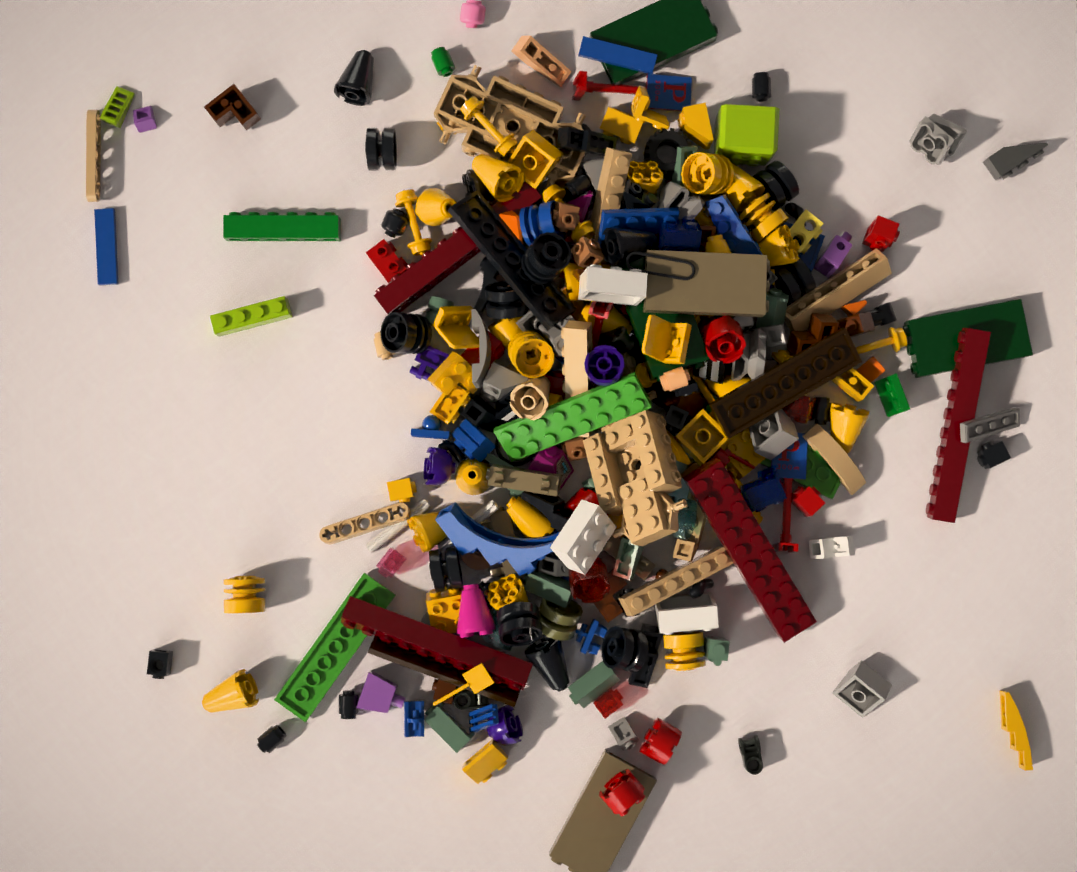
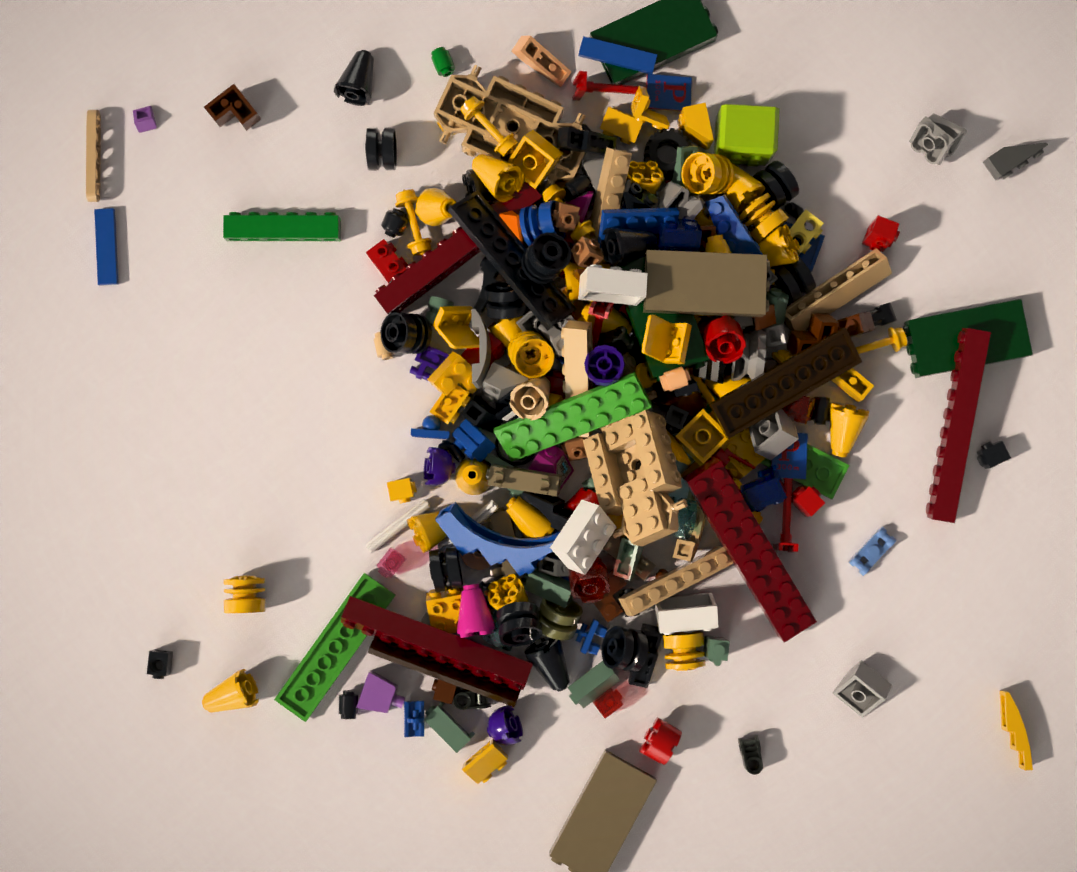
(108, 110): lime slope -> none
(251, 316): lime brick -> none
(271, 739): black brick -> none
(355, 523): tan beam -> none
(472, 13): bright pink head -> none
(474, 721): blue tile -> none
(476, 678): yellow piece -> none
(622, 792): red brick -> none
(623, 734): light grey bracket -> none
(665, 258): black piece -> none
(699, 587): black arm -> none
(761, 86): black brick -> none
(765, 321): none -> dark orange slope
(831, 547): white brick -> none
(834, 254): medium lavender torso -> none
(836, 458): tan slope -> none
(853, 308): orange slope -> none
(871, 369): orange slope -> none
(872, 551): none -> medium blue plate
(892, 395): green bracket -> none
(989, 424): light grey tile -> none

